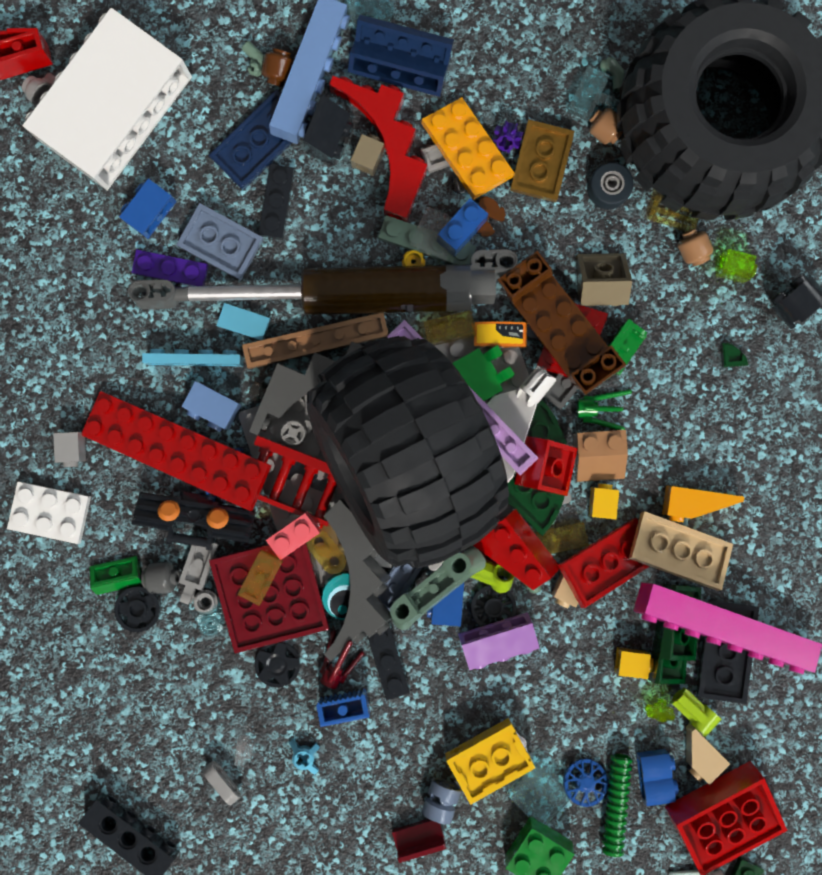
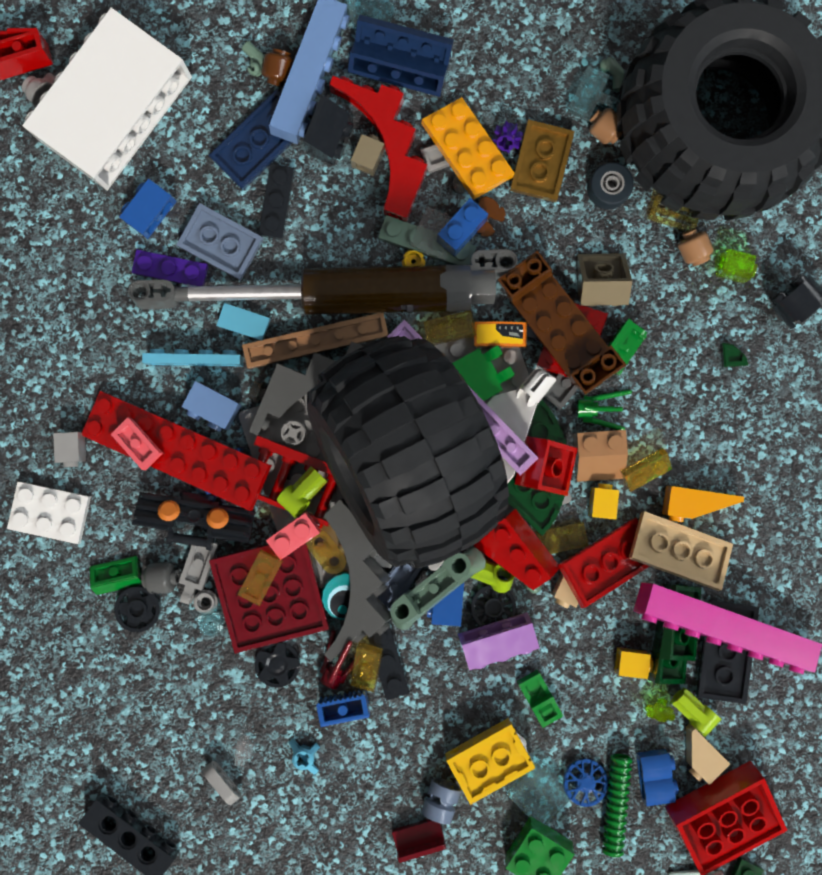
(136, 443): none -> coral plate
(298, 496): none -> lime piece
(366, 666): none -> clear yellow plate
(540, 698): none -> green slope
(646, 469): none -> clear yellow plate

